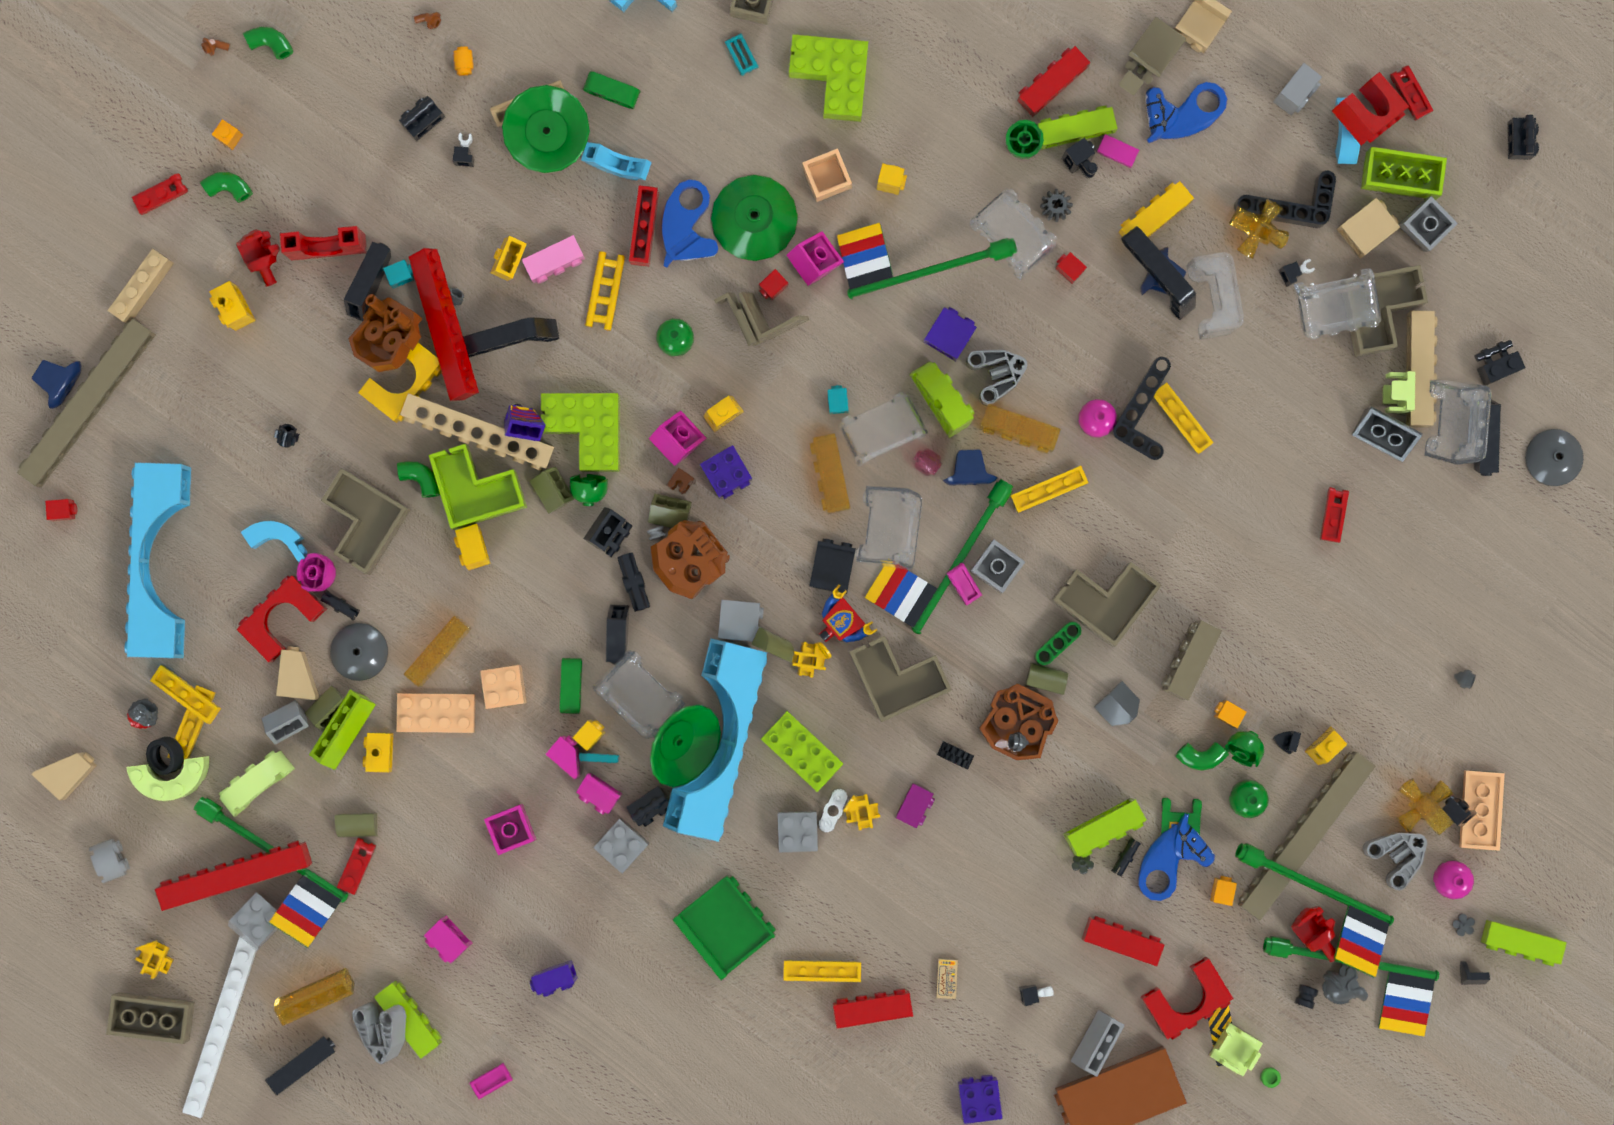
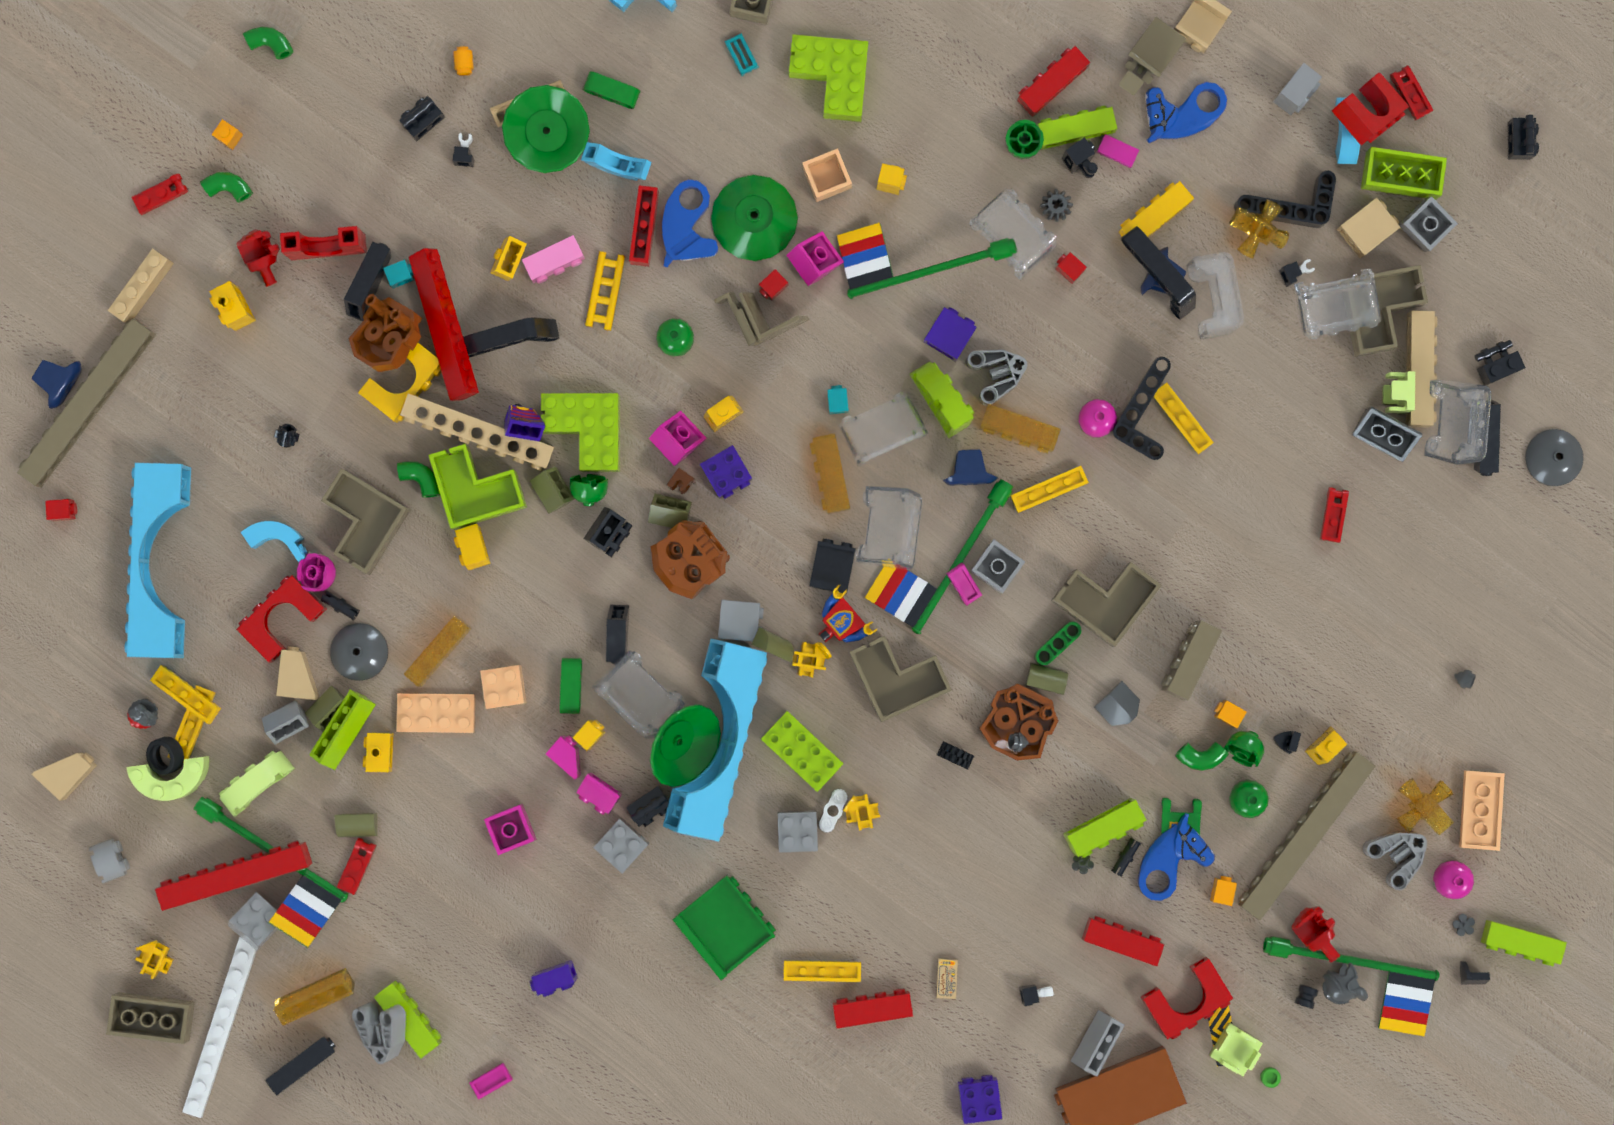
(210, 45): dark orange plate -> none
(433, 20): dark orange plate -> none
(447, 939): dark pink brick -> none
(457, 296): dark grey plate -> none
(591, 757): teal tile -> none
(633, 582): black piece -> none
(656, 533): light grey bush -> none
(915, 805): magenta brick -> none
(927, 462): clear pink head -> none
(1363, 926): flag -> none
(1458, 810): black brick -> none

